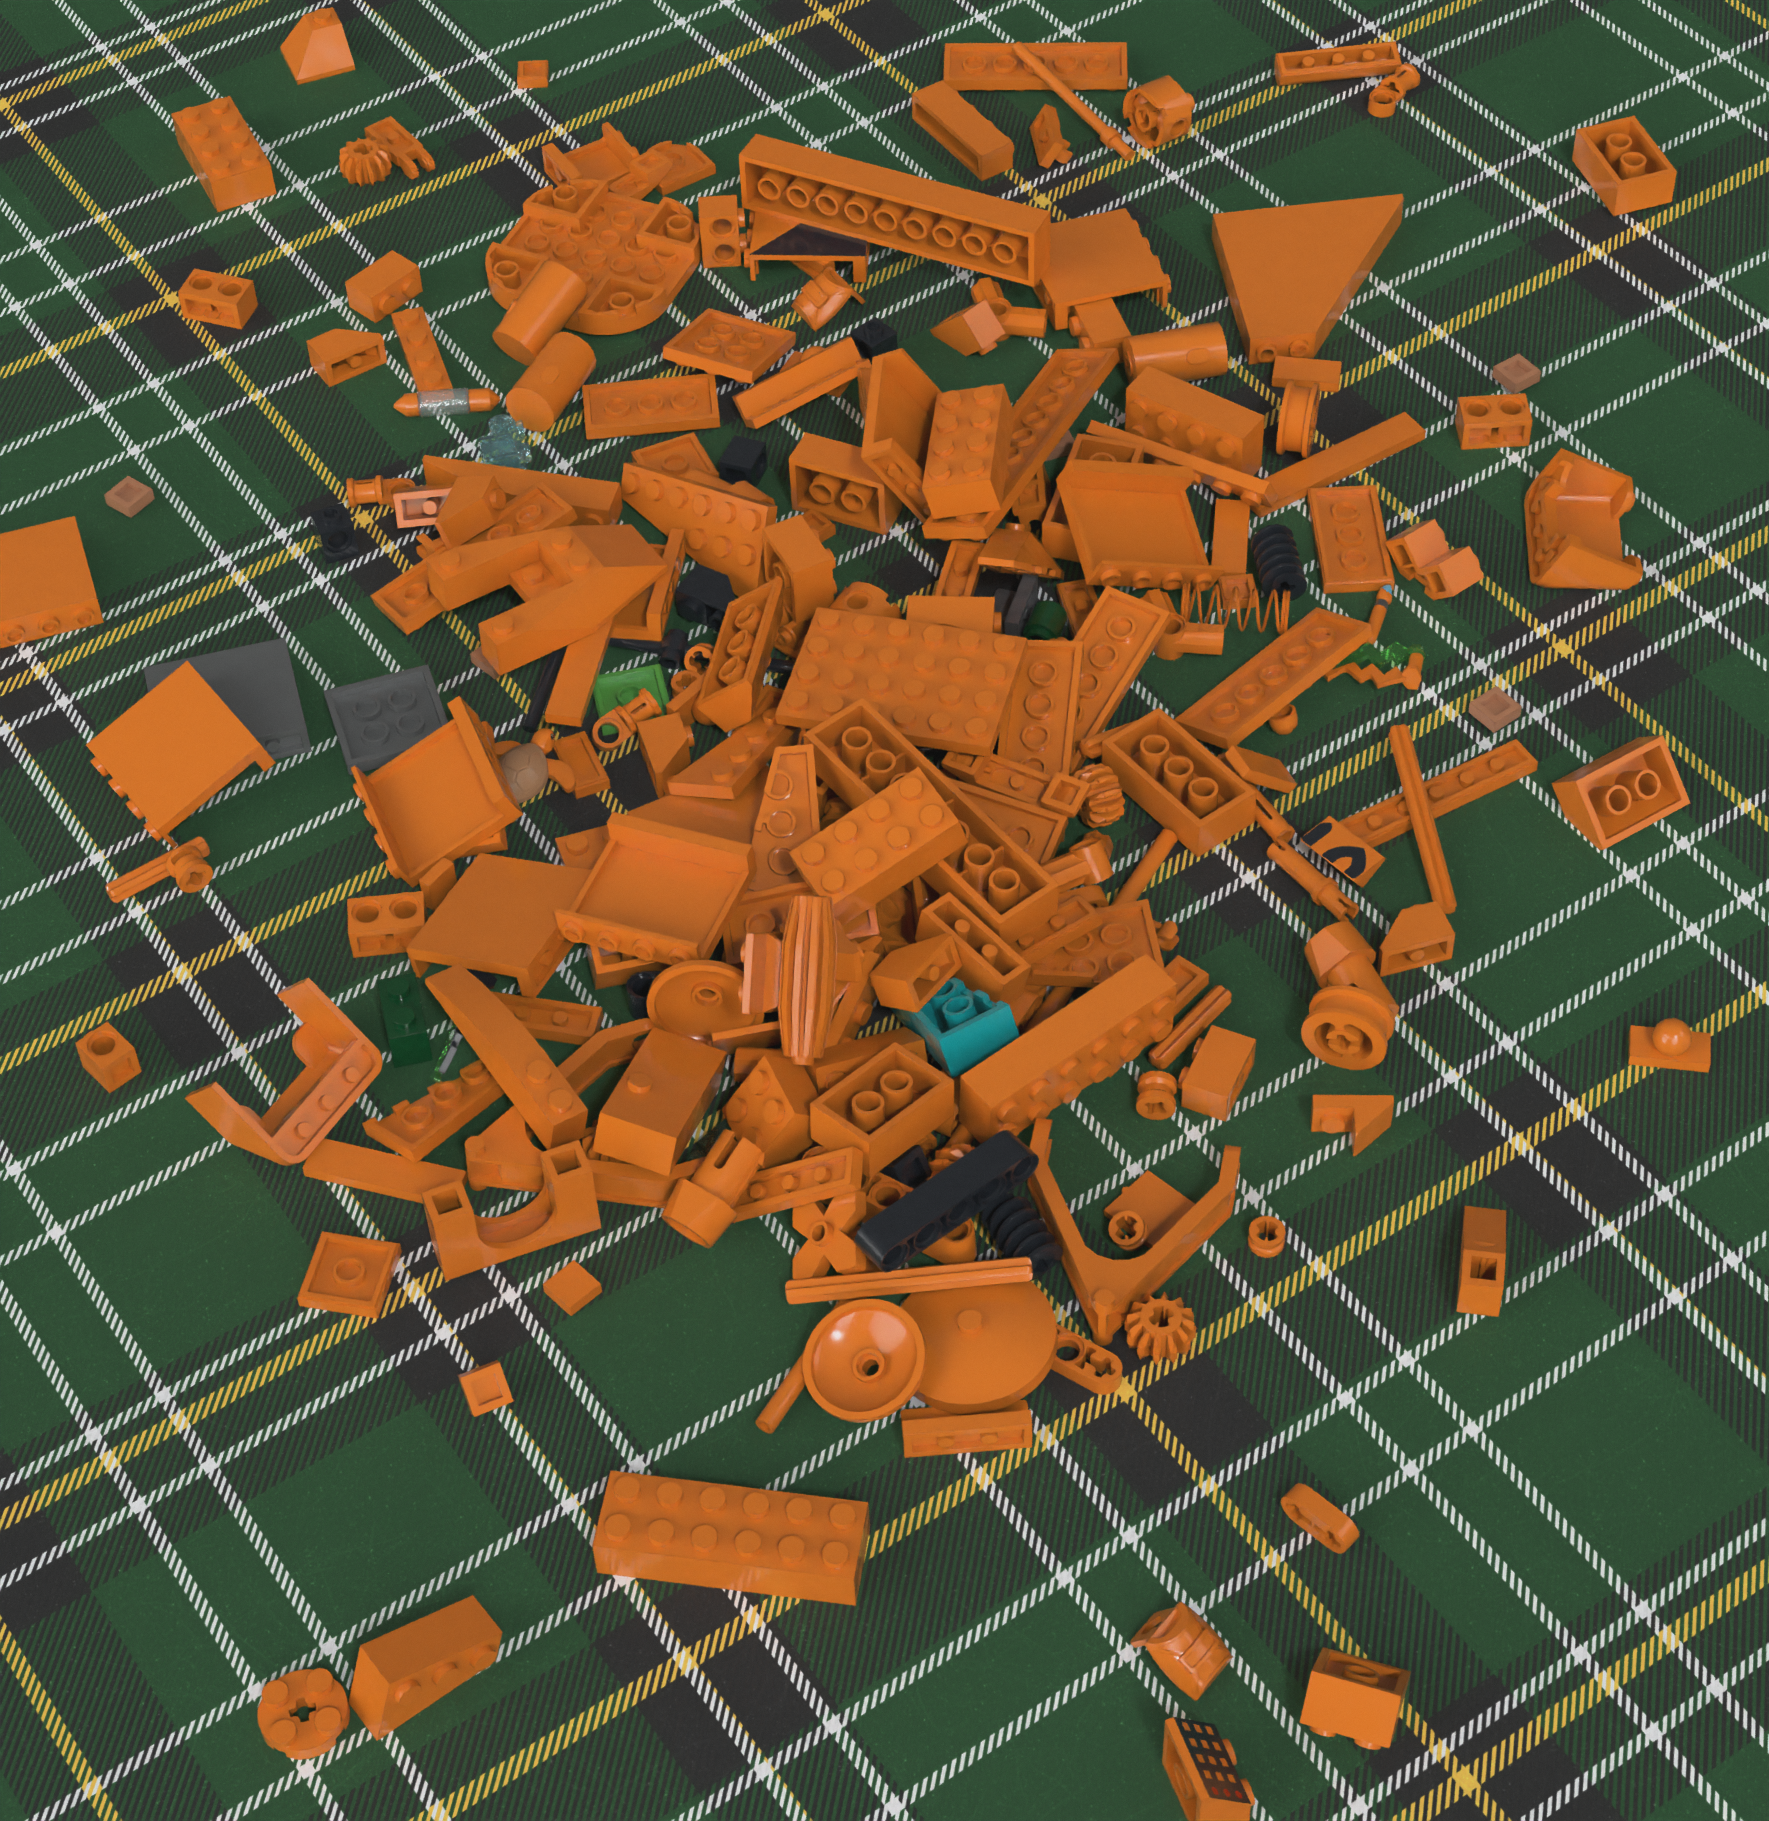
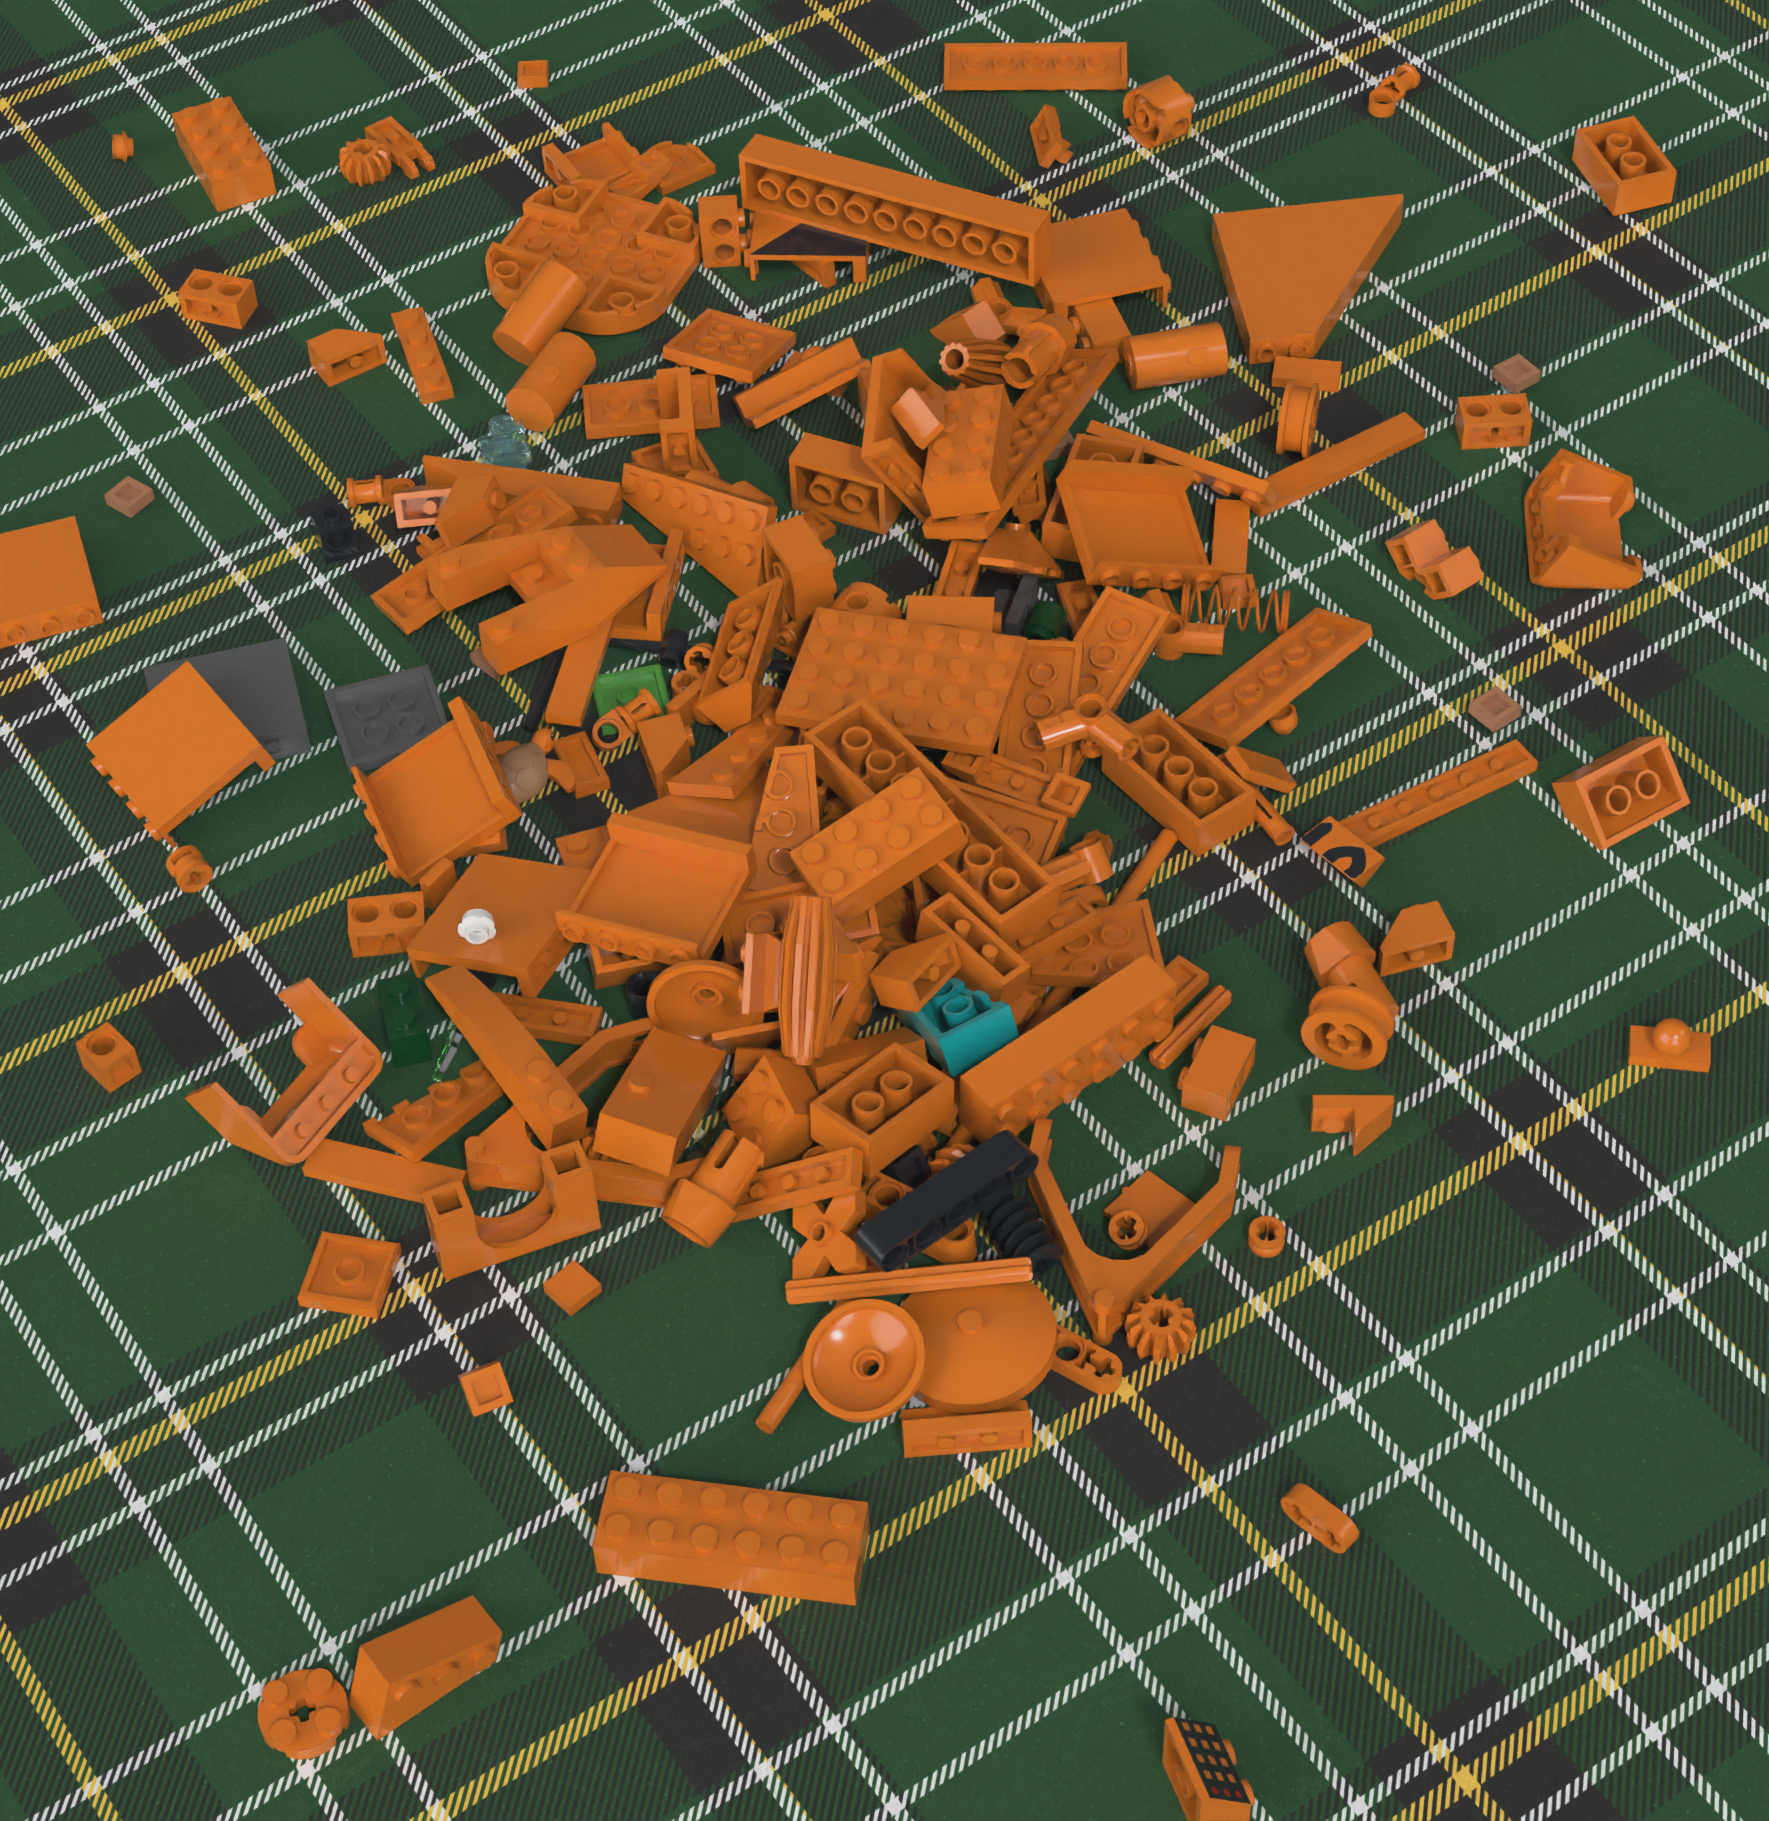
(122, 146): none -> orange plate
(148, 873): orange axle -> none
(317, 47): orange slope -> none
(384, 286): orange brick -> none
(447, 402): piece -> none
(477, 926): none -> white plate
(677, 420): none -> orange panel
(704, 597): black slope -> none
(744, 460): black brick -> none
(823, 298): orange piece -> none
(874, 338): black brick -> none
(921, 413): none -> orange slope
(962, 130): orange brick -> none
(974, 362): none -> orange plate
(1040, 350): none -> orange piece
(1091, 722): none -> orange piece
(1104, 799): orange gear -> none
(1108, 134): orange bar -> none
(1156, 1095): orange wheel -> none
(1166, 934): orange hand -> none
(1184, 1648): orange piece -> none
(1194, 421): orange brick -> none
(1278, 562): black piece -> none
(1323, 890): orange pin -> none
(1336, 63): orange brick -> none
(1349, 539): orange tile -> none
(1354, 1698): orange slope -> none
(1377, 616): orange piece -> none
(1398, 653): piece -> none
(1422, 818): orange axle -> none
(1482, 1261): orange slope -> none

